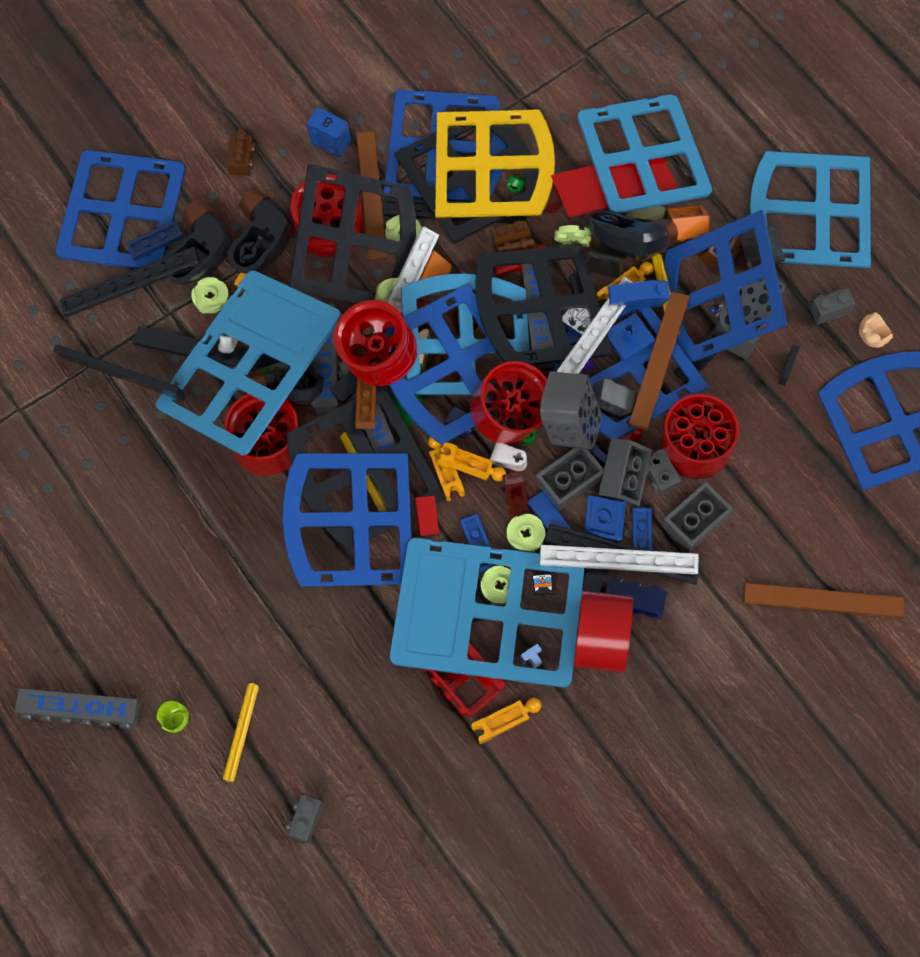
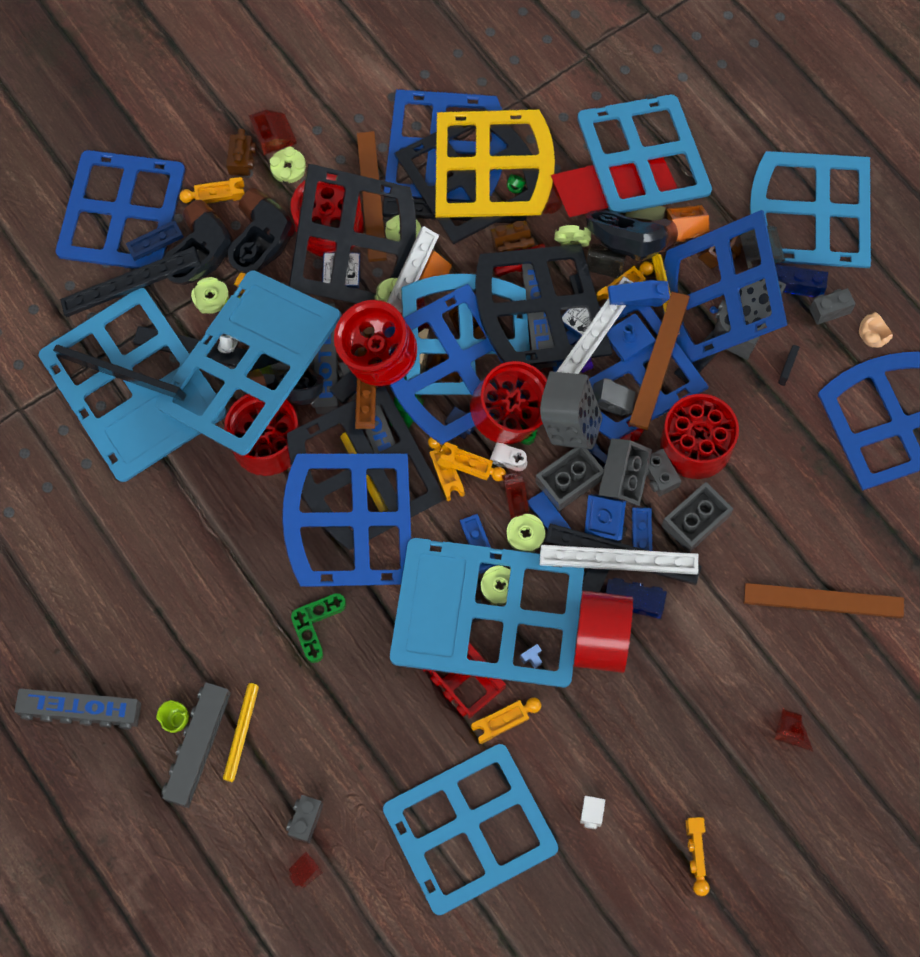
(136, 428): none -> dark azure door
(196, 745): none -> dark grey brick
(215, 191): none -> light orange plate
(272, 130): none -> clear red slope
(285, 156): none -> yellowish green plate
(304, 871): none -> clear red slope
(311, 618): none -> green beam
(328, 132): blue brick -> none
(353, 269): none -> white tile
(426, 516): red tile -> none
(468, 823): none -> dark azure window
(542, 584): tile -> none
(592, 812): none -> white brick
(696, 828): none -> light orange plate
(792, 730): none -> clear red slope
(802, 280): none -> clear blue brick

